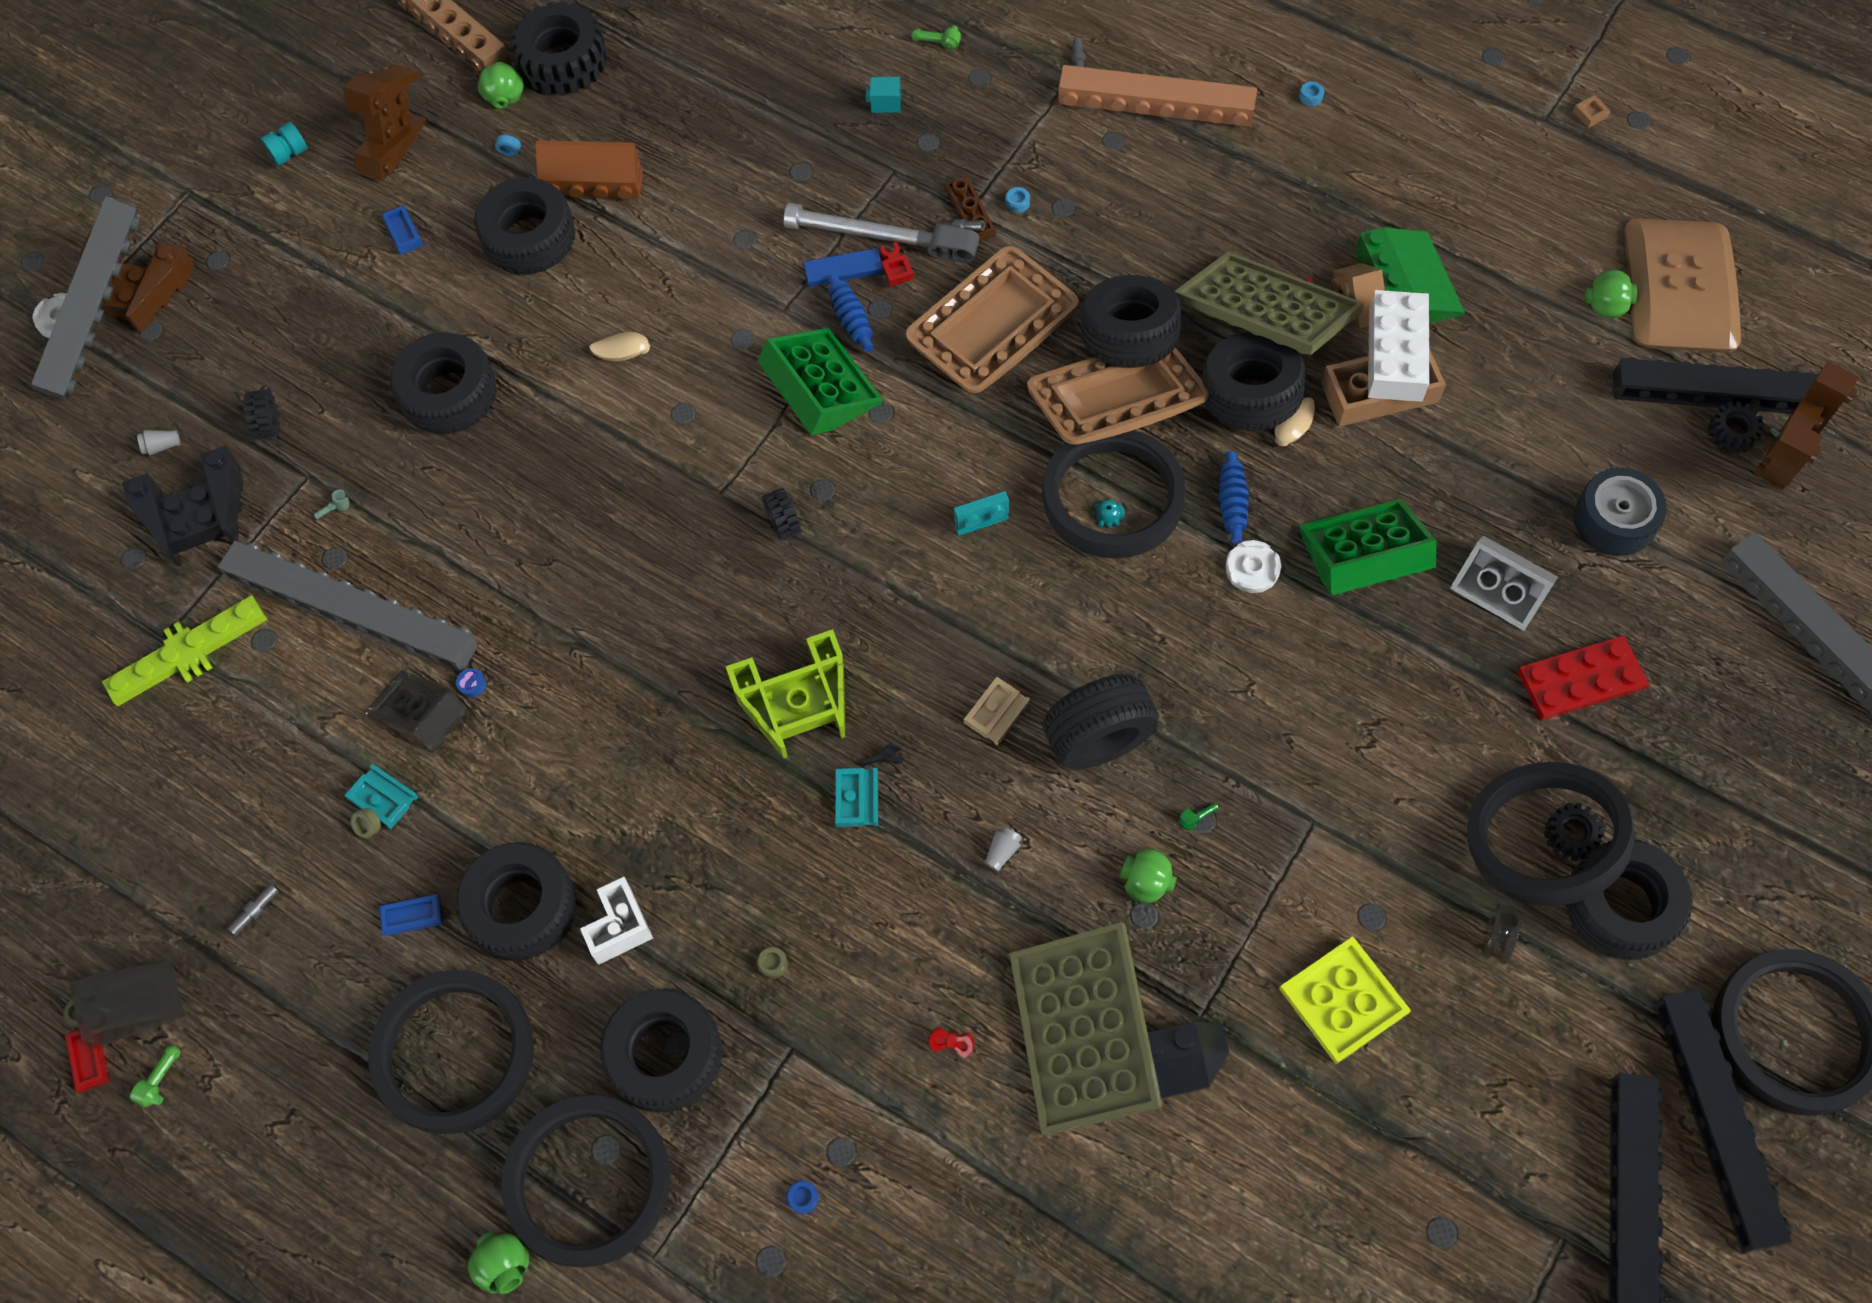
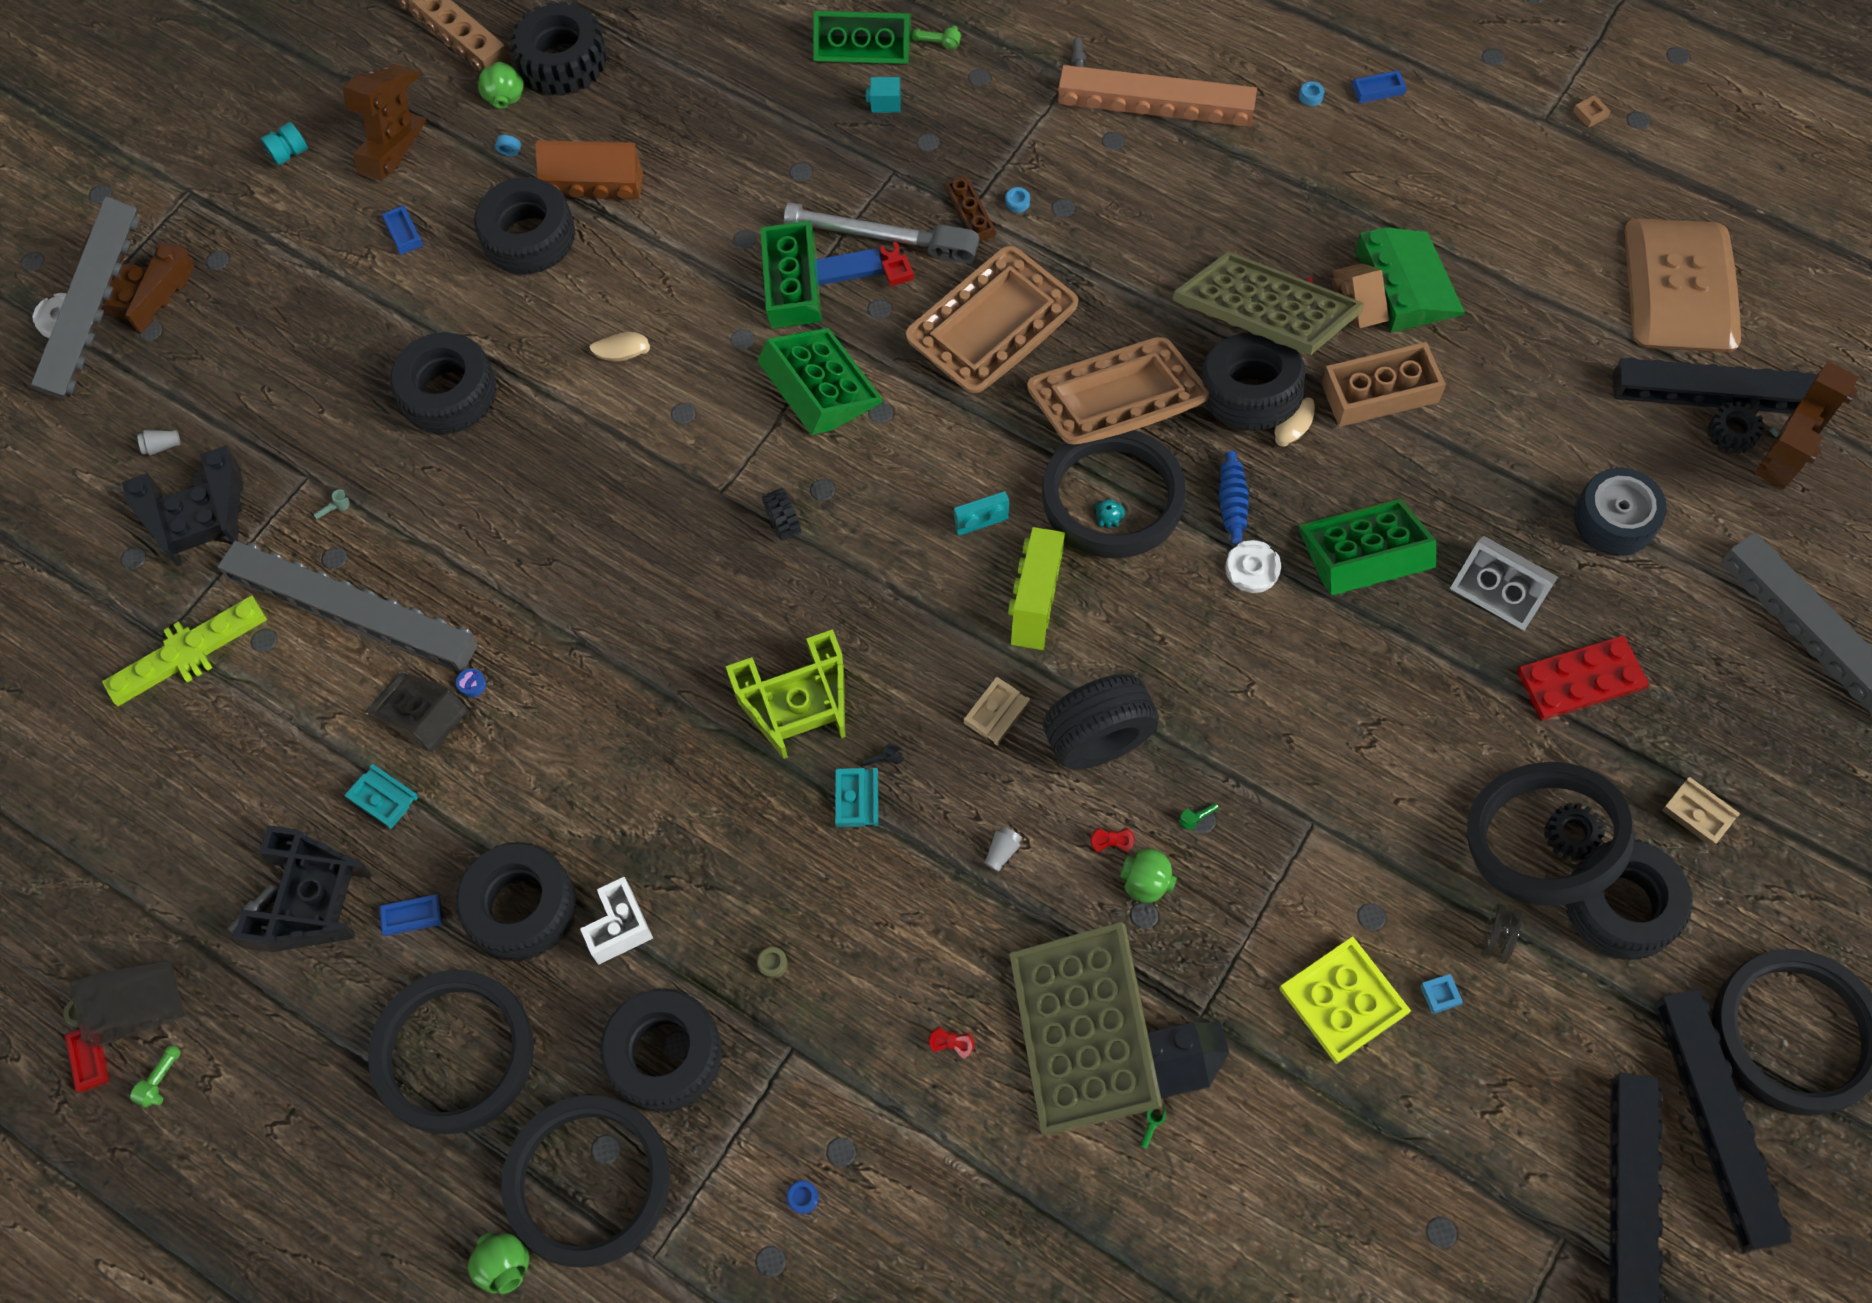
(261, 414): black tyre -> none
(307, 898): none -> black wedge
(365, 823): olive tile -> none
(790, 274): none -> green brick
(850, 312): blue piece -> none
(862, 36): none -> green slope
(962, 223): flat silver bar -> none
(1036, 587): none -> lime wedge
(1123, 839): none -> red piece
(1130, 321): black tyre -> none
(1153, 1121): none -> green hand
(1379, 86): none -> blue tile
(1398, 346): white brick -> none
(1441, 994): none -> dark azure tile
(1611, 294): bright green plant -> none
(1700, 812): none -> tan plate

